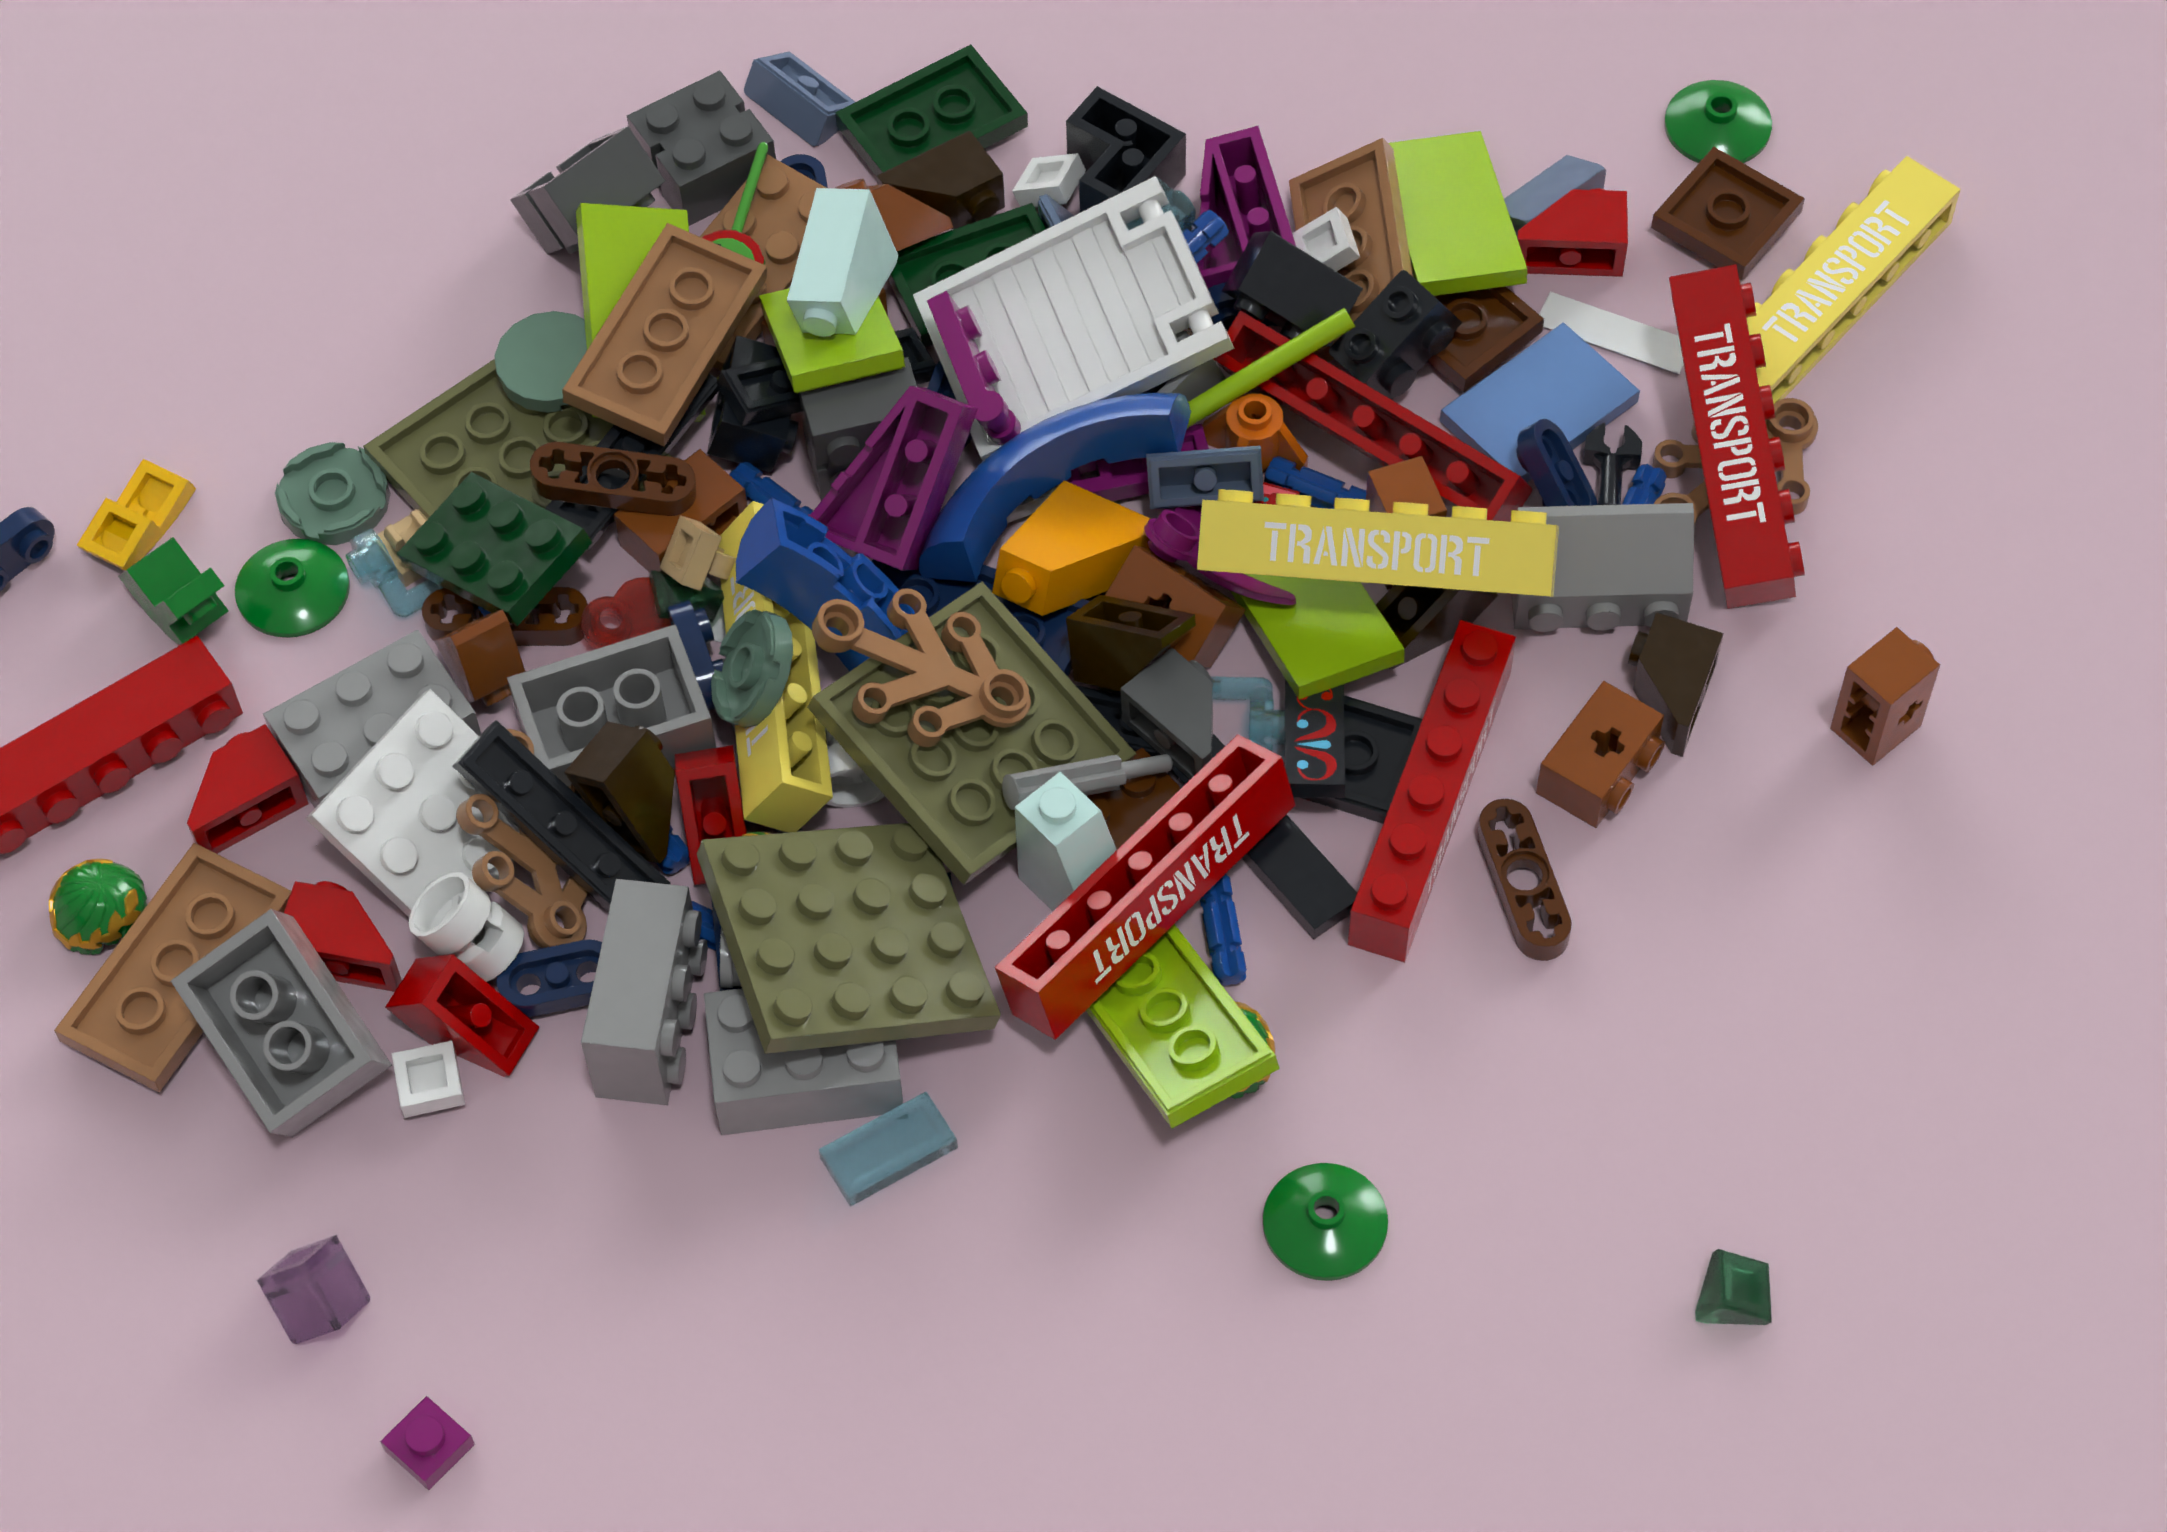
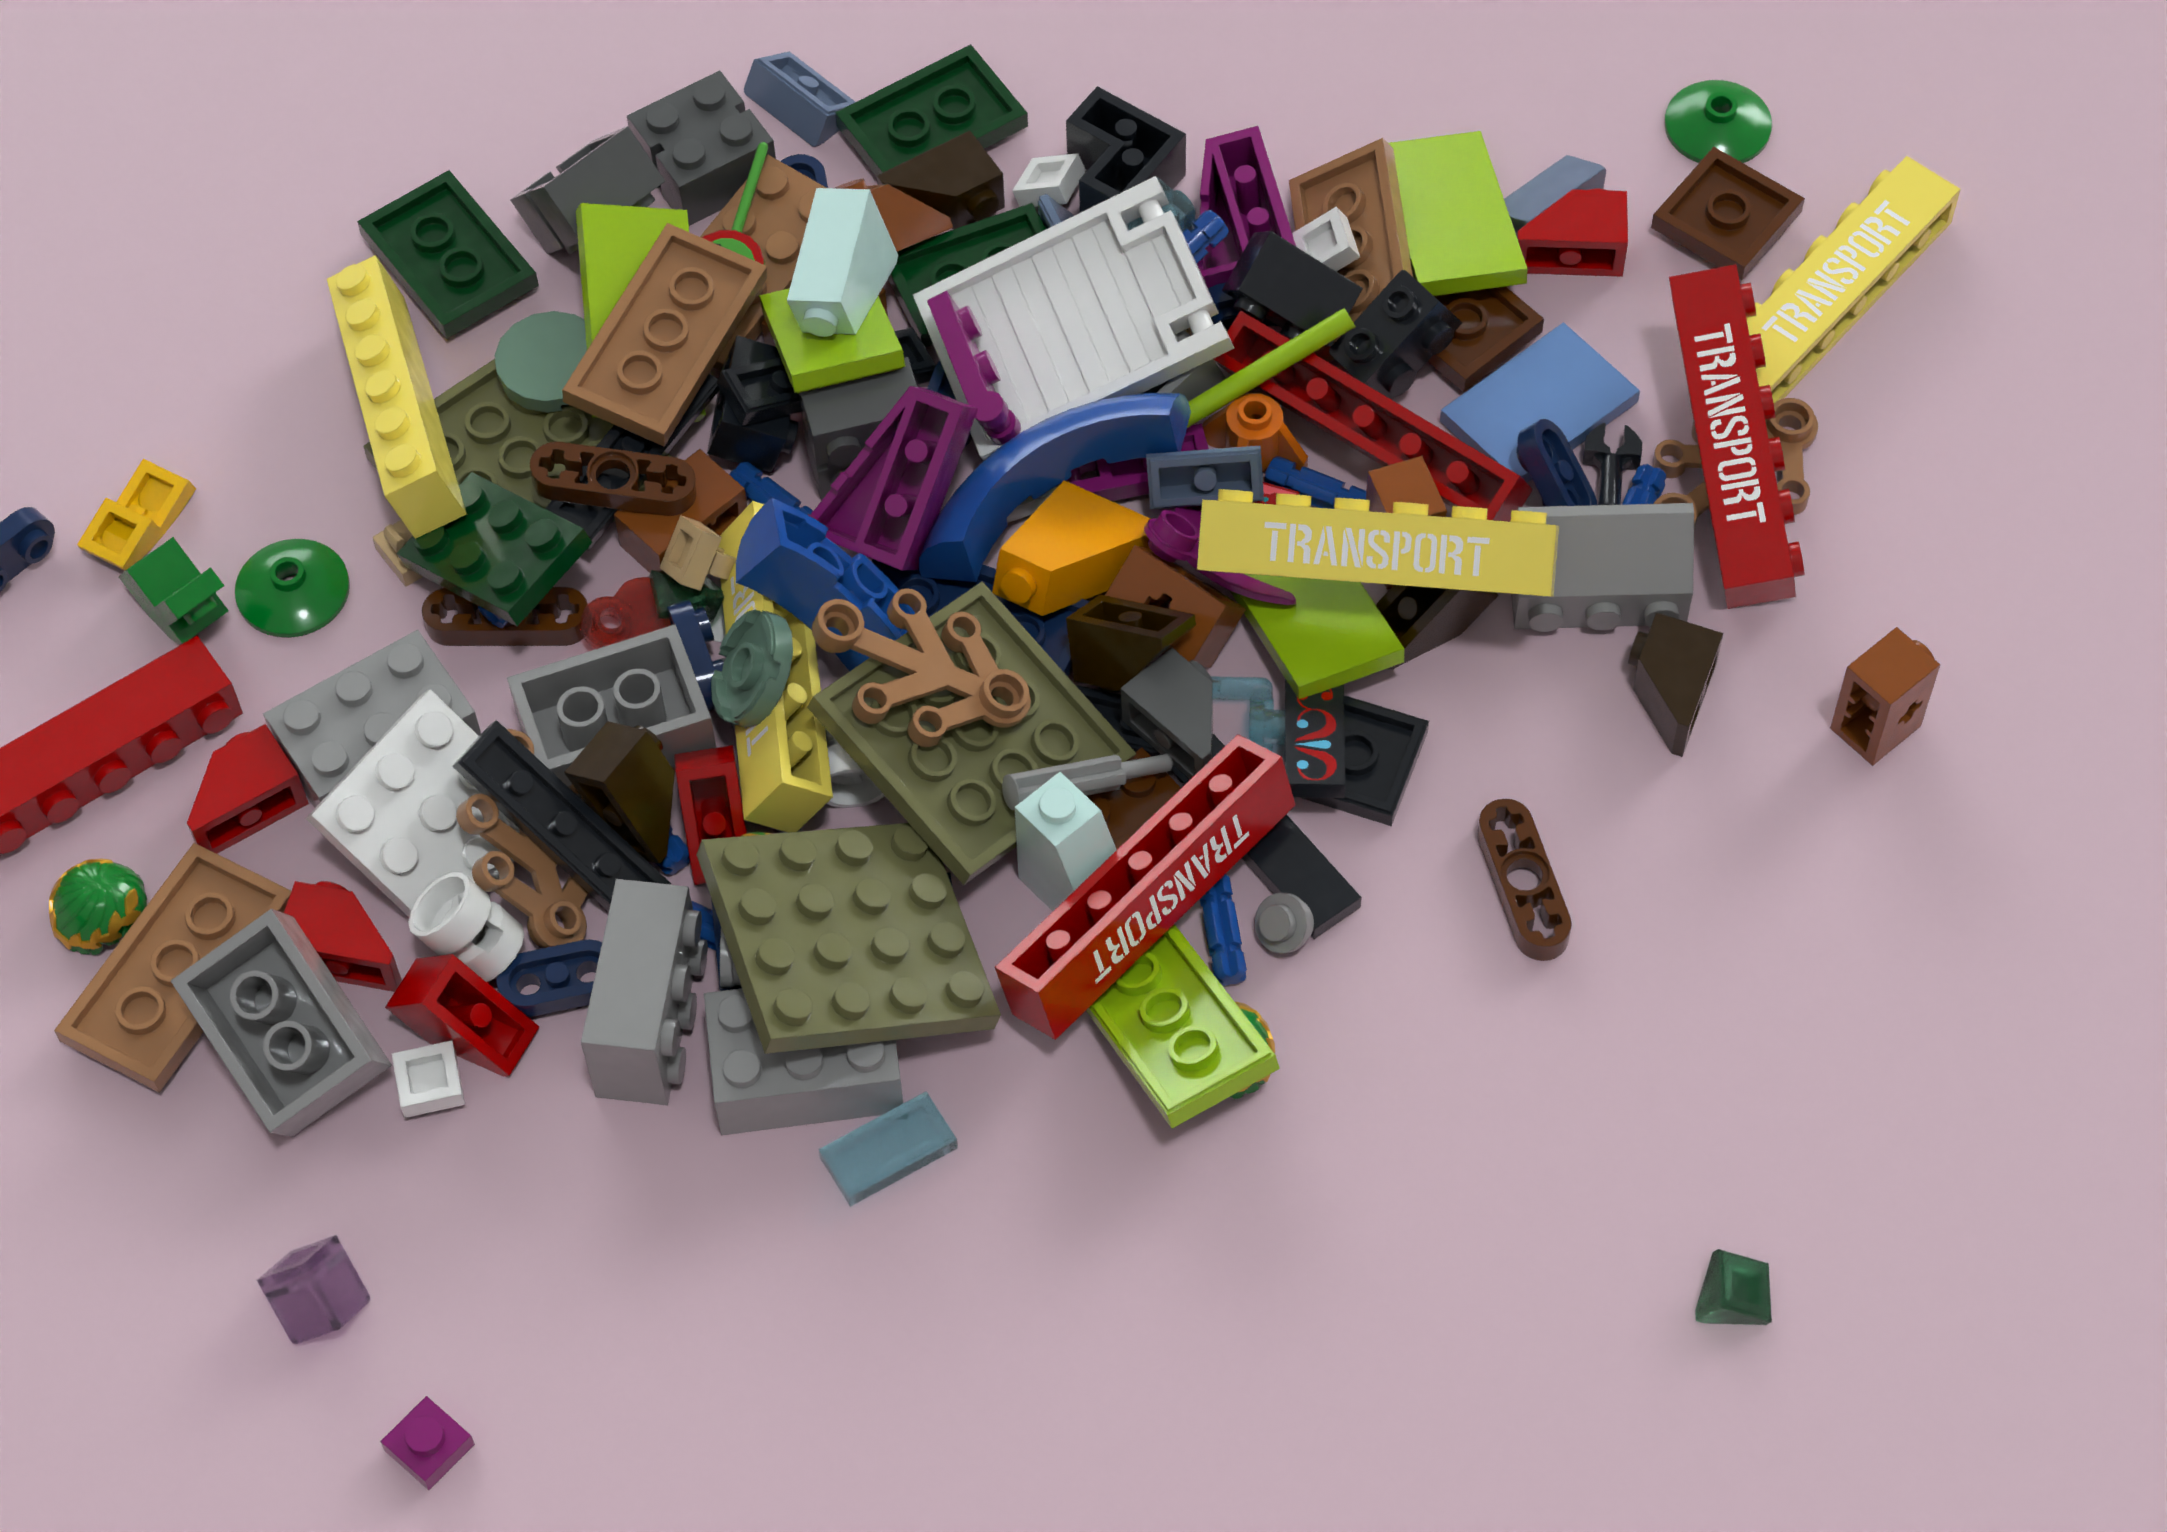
(332, 493): sand green tile -> none
(373, 563): clear light blue plate -> none
(395, 397): none -> light yellow brick
(448, 254): none -> dark green plate
(482, 657): dark orange slope -> none
(1283, 922): none -> light grey plate
(1322, 1246): green dish -> none
(1431, 792): red brick -> none
(1601, 754): dark orange brick -> none
(1614, 332): white sticker -> none

